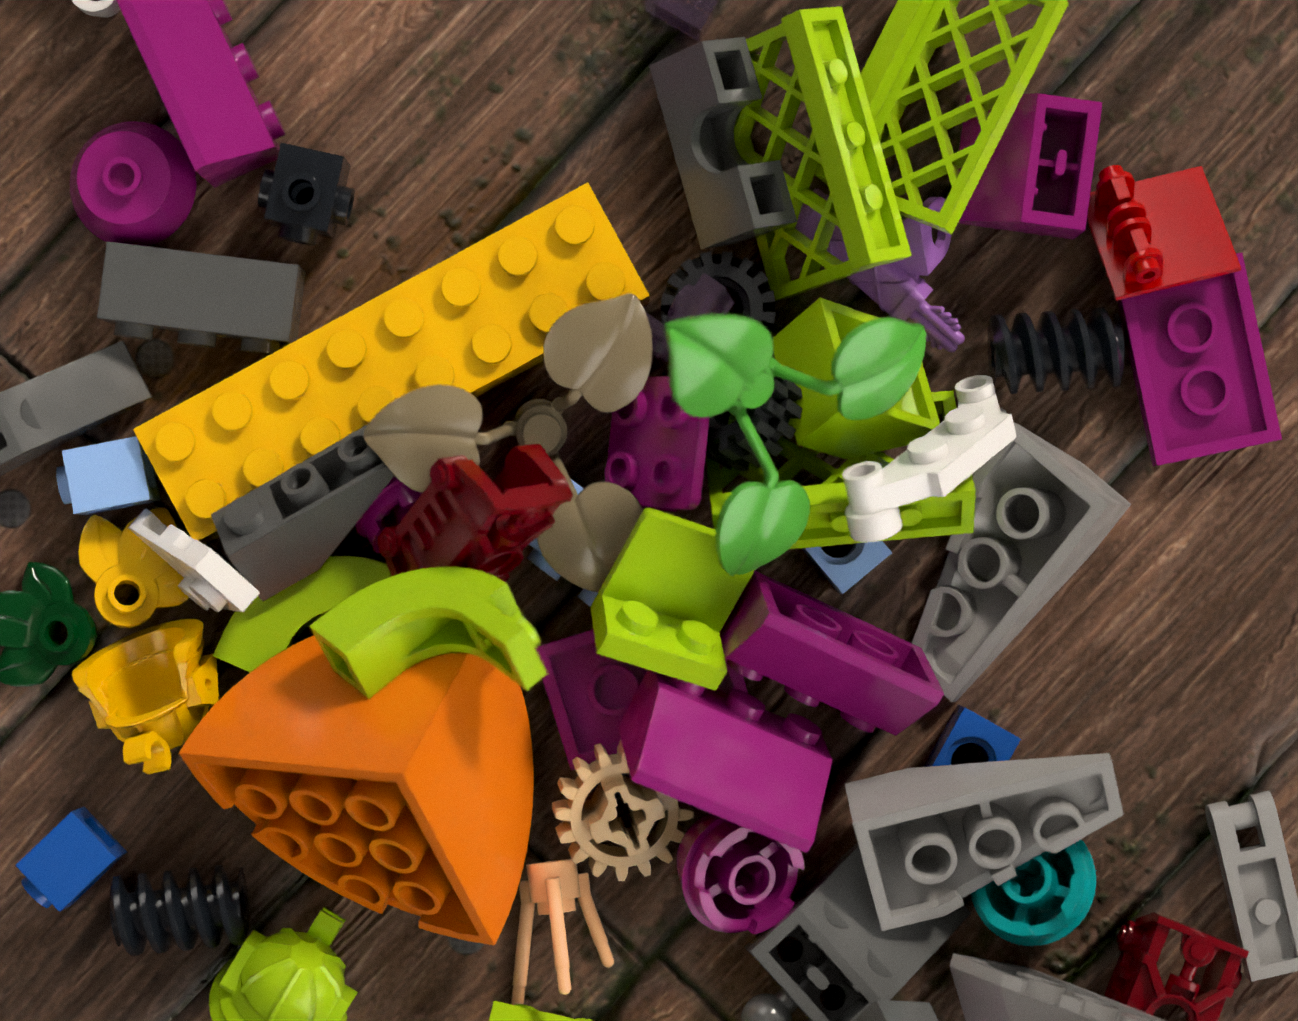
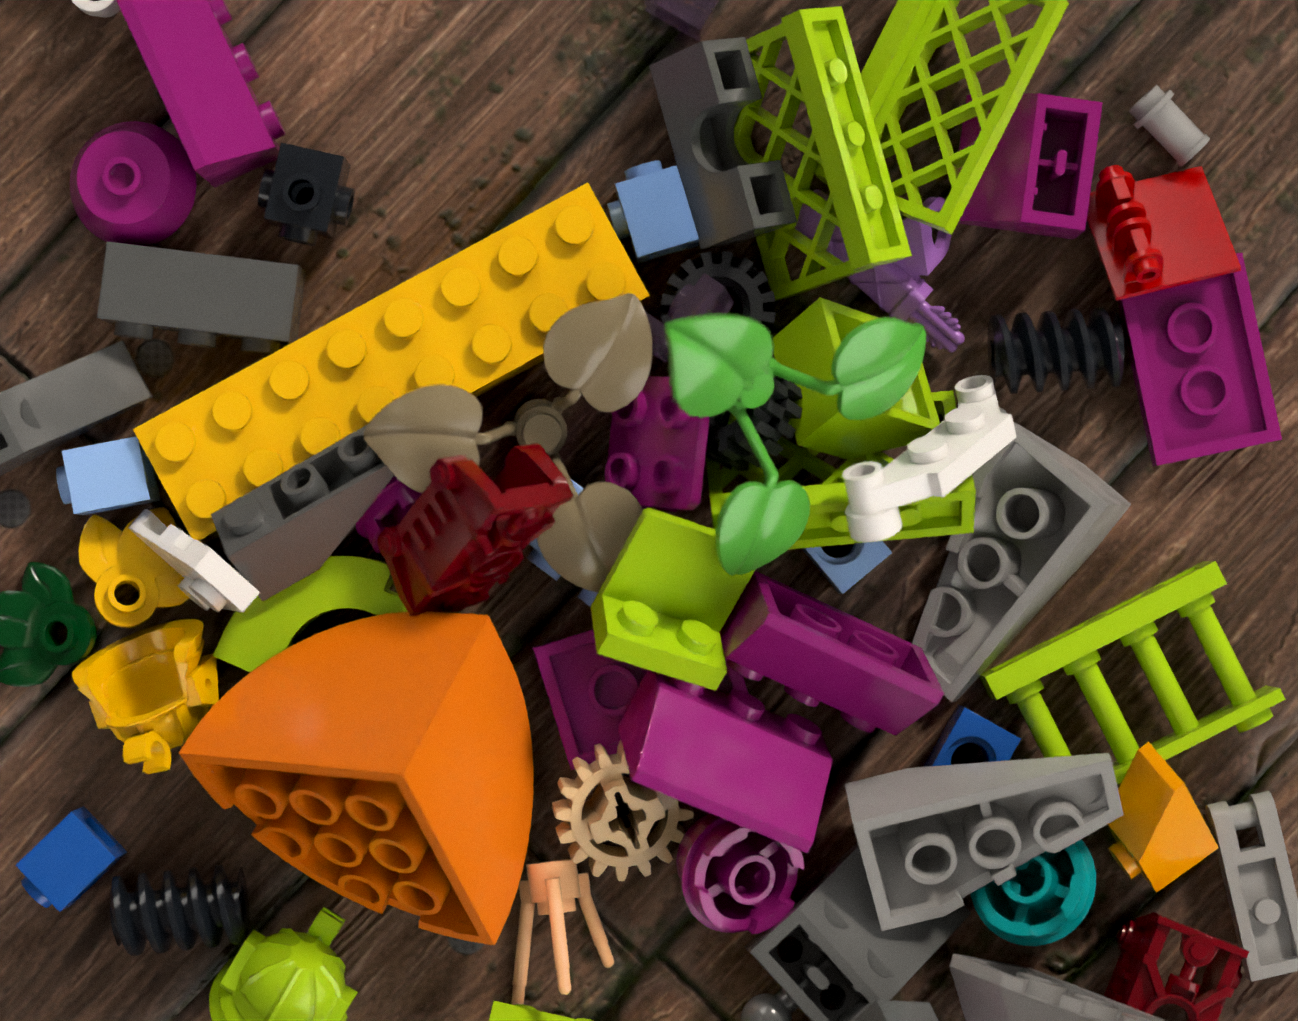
(423, 616): lime arch -> none
(653, 212): none -> medium blue brick
(1135, 626): none -> lime fence
(1160, 824): none -> light orange slope
(1168, 125): none -> light grey pin

